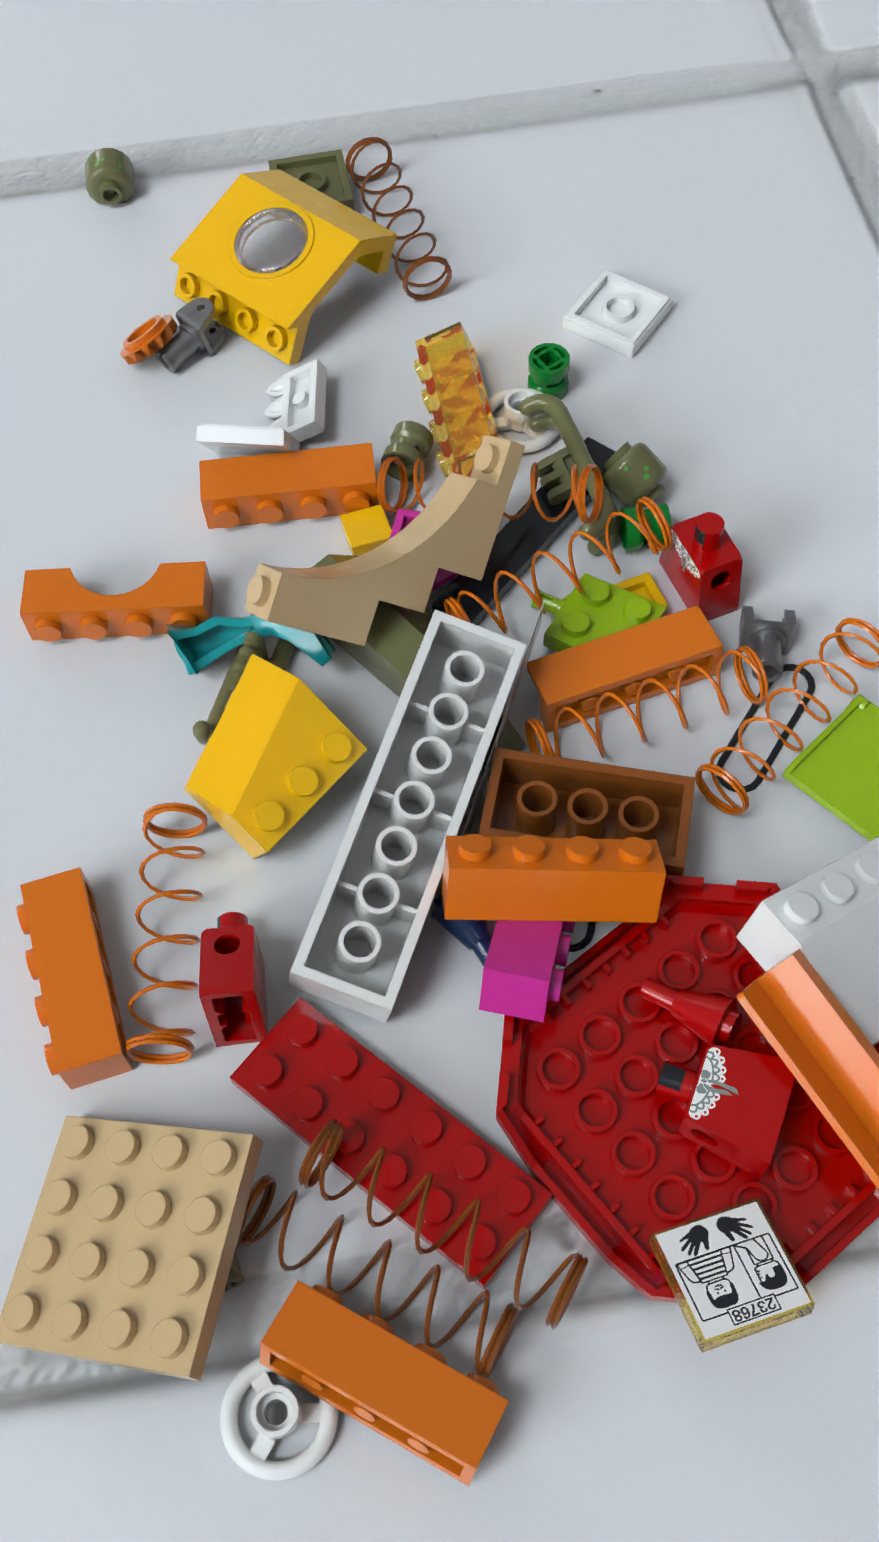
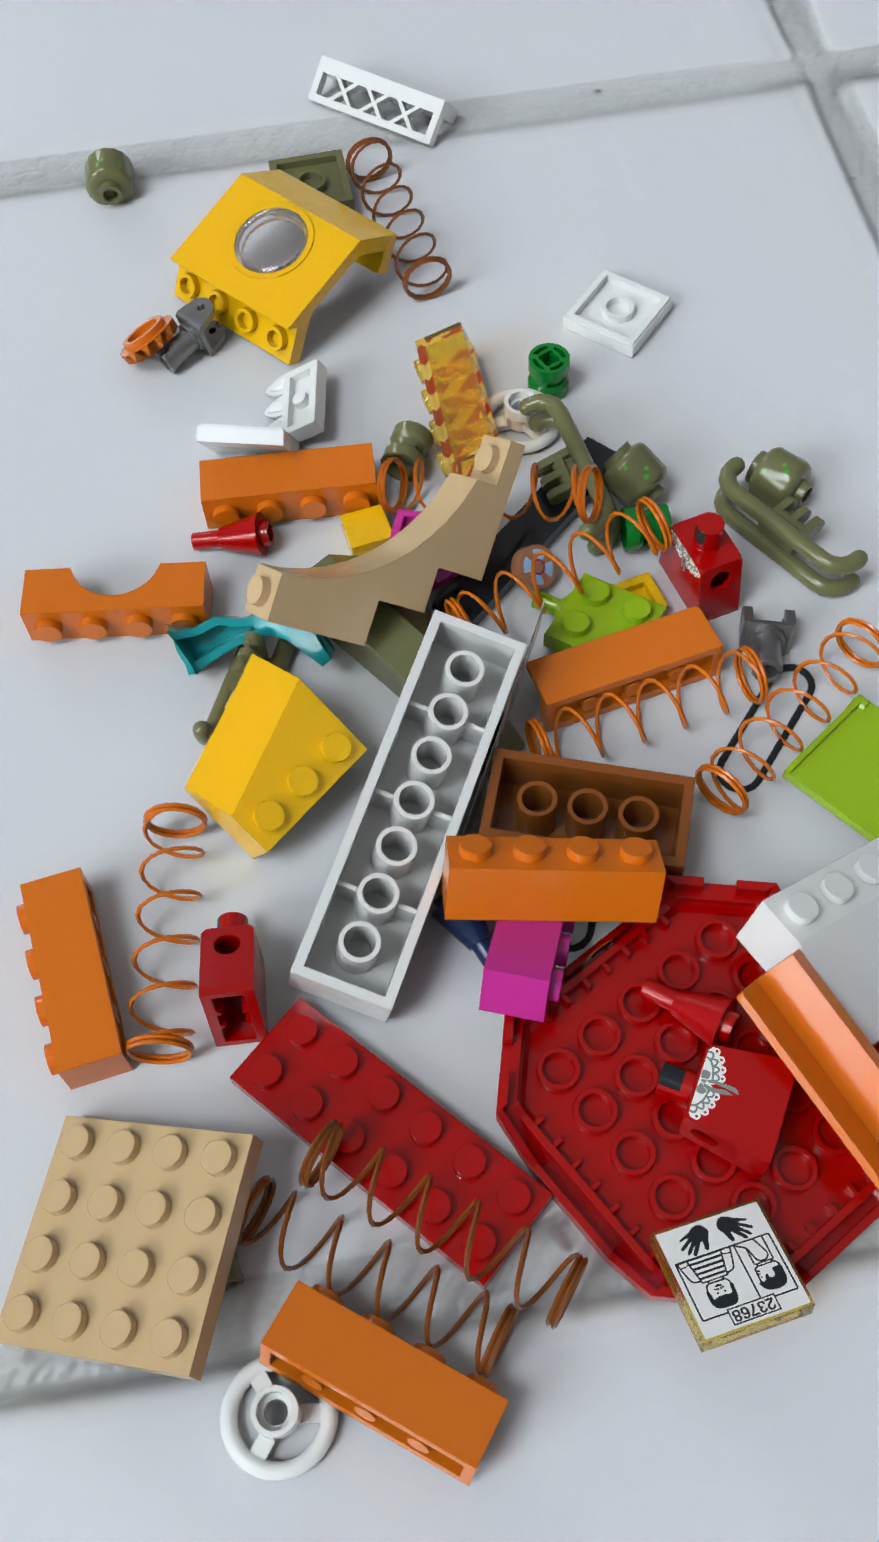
(245, 535): none -> red cone
(387, 91): none -> white fence
(544, 566): none -> nougat tile
(597, 953): none -> sticker
(778, 475): none -> olive head
(784, 534): none -> olive piece

